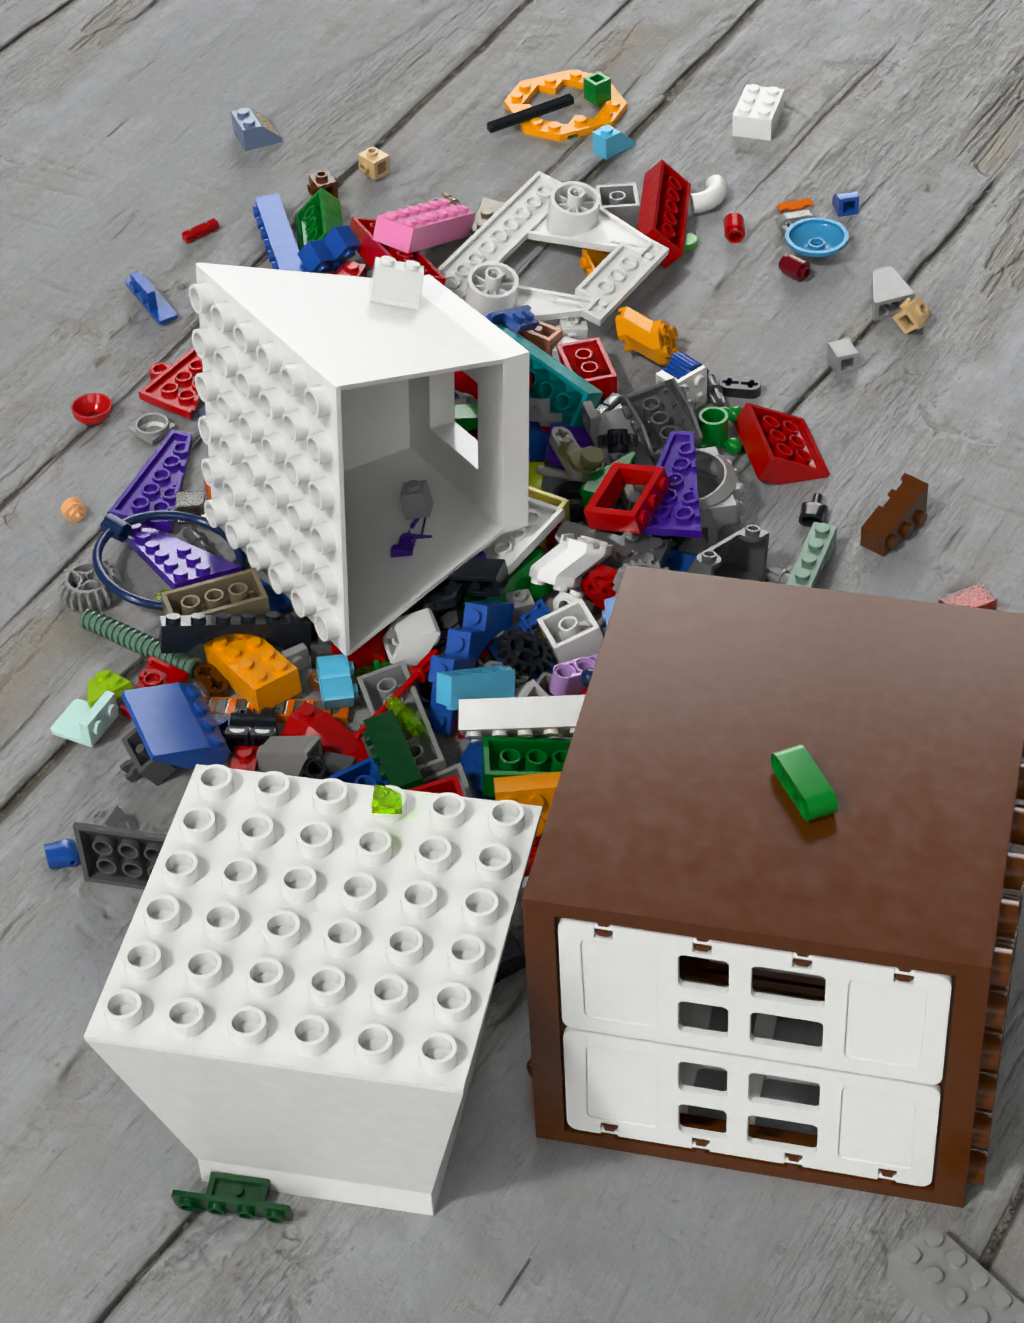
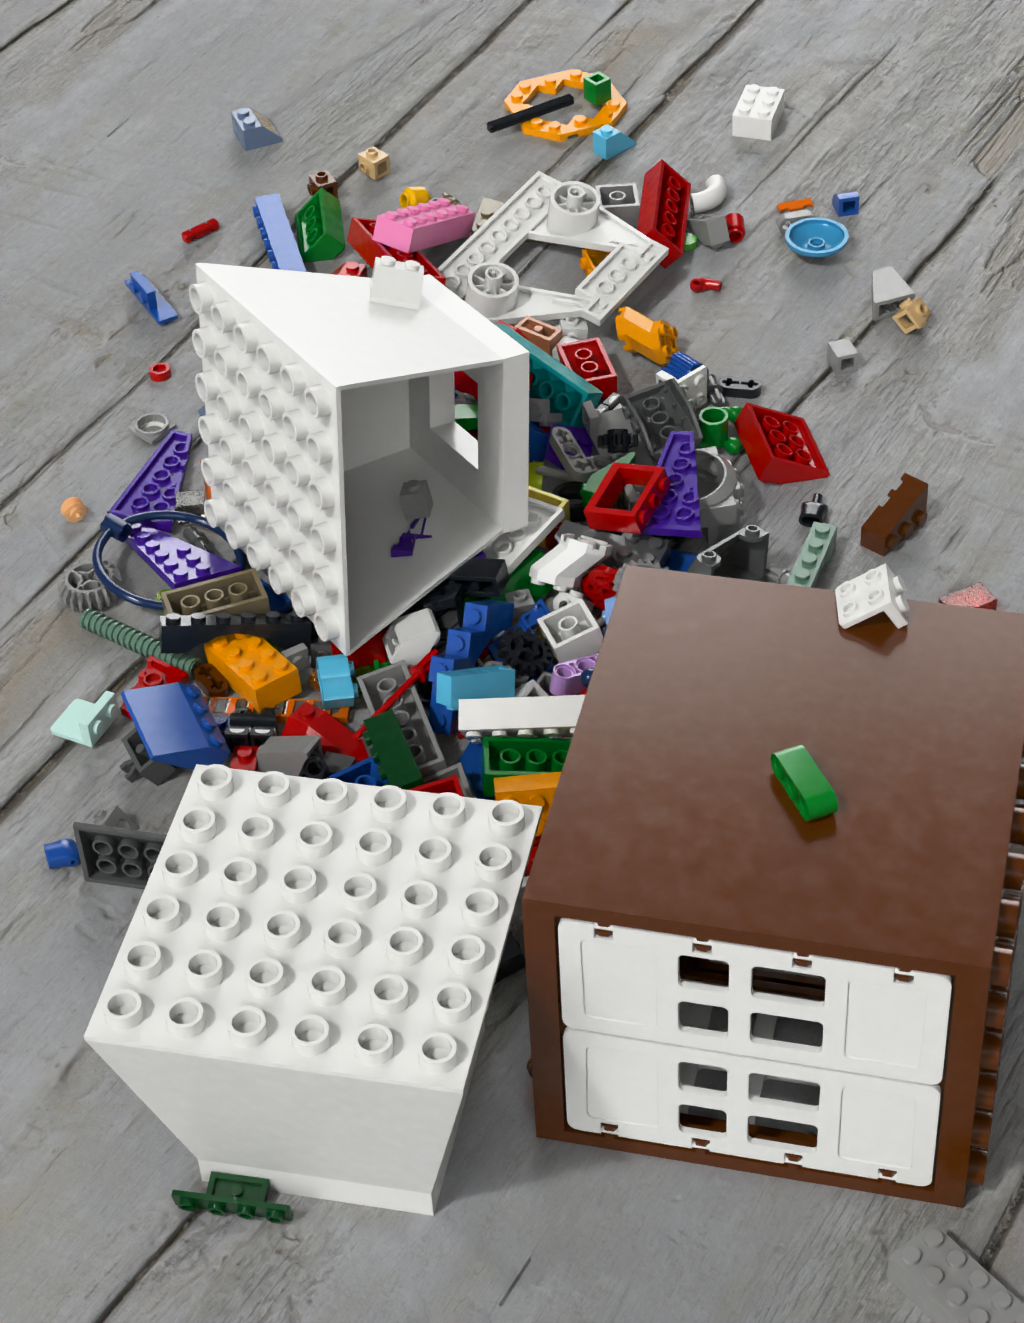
(91, 405): red piece -> none
(105, 681): lime wing -> none
(176, 386): red wing -> none
(331, 252): blue brick -> none
(385, 801): clear neon green tile -> none
(405, 716): clear neon green axle -> none
(413, 195): none -> yellow head
(518, 318): blue bracket -> none
(582, 459): olive piece -> none
(702, 284): none -> red arm
(709, 229): none -> light grey slope
(794, 267): dark red brick -> none
(871, 594): none -> white bracket

